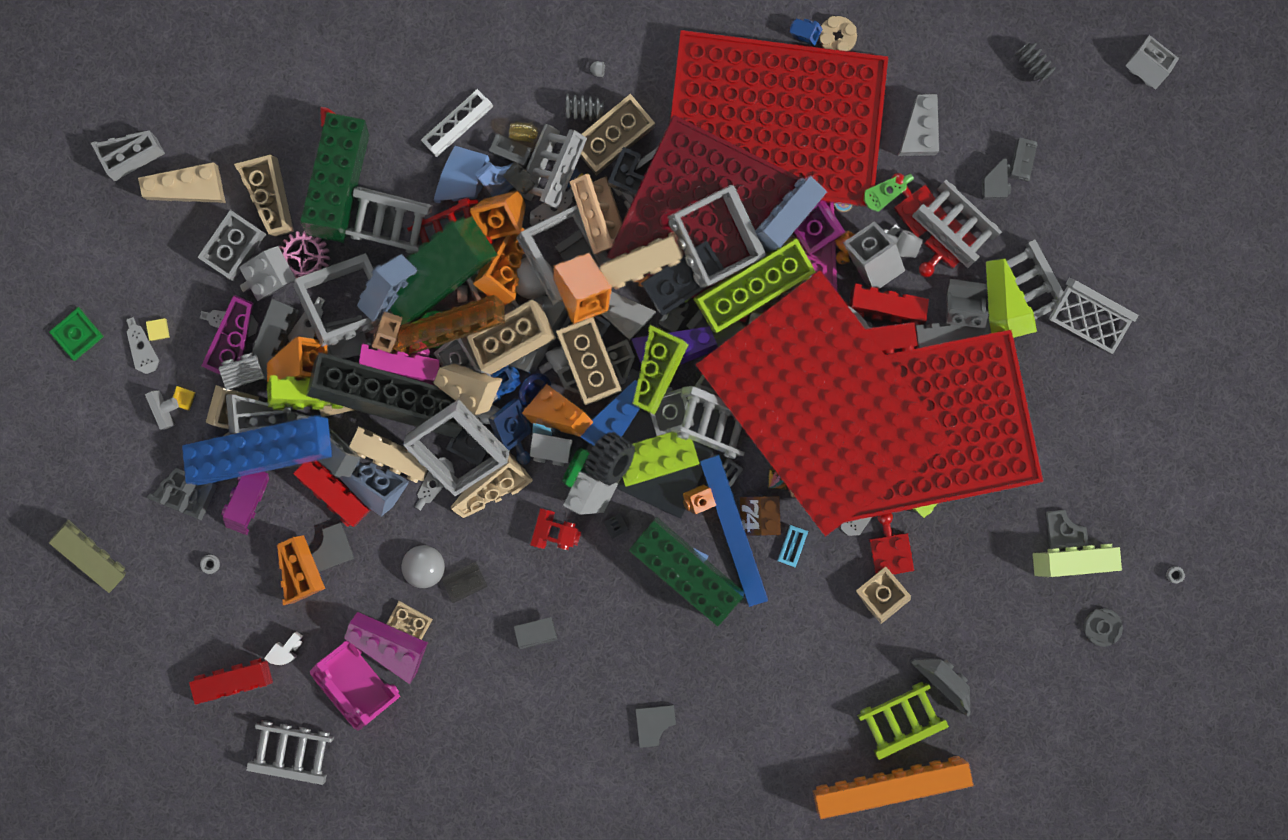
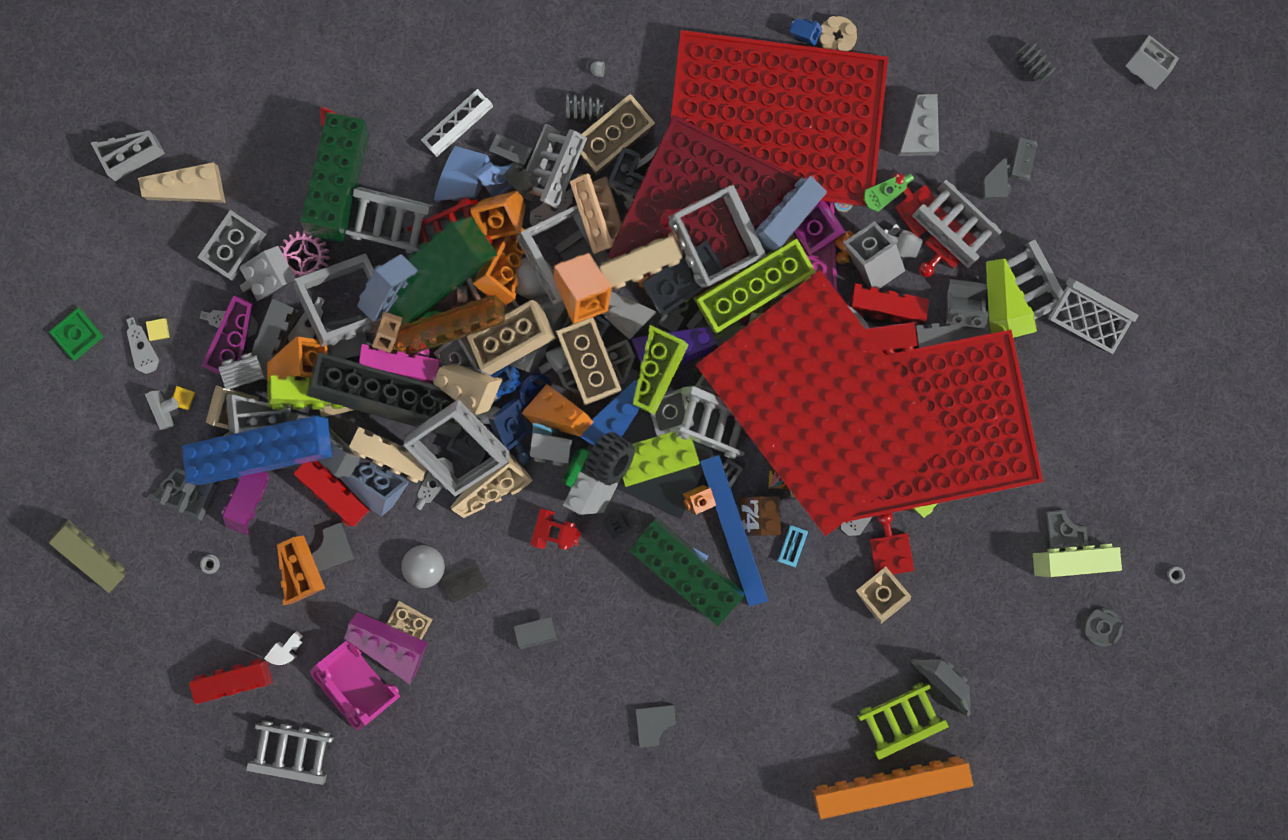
(267, 191): tan wedge -> none
(523, 132): clear yellow brick -> none

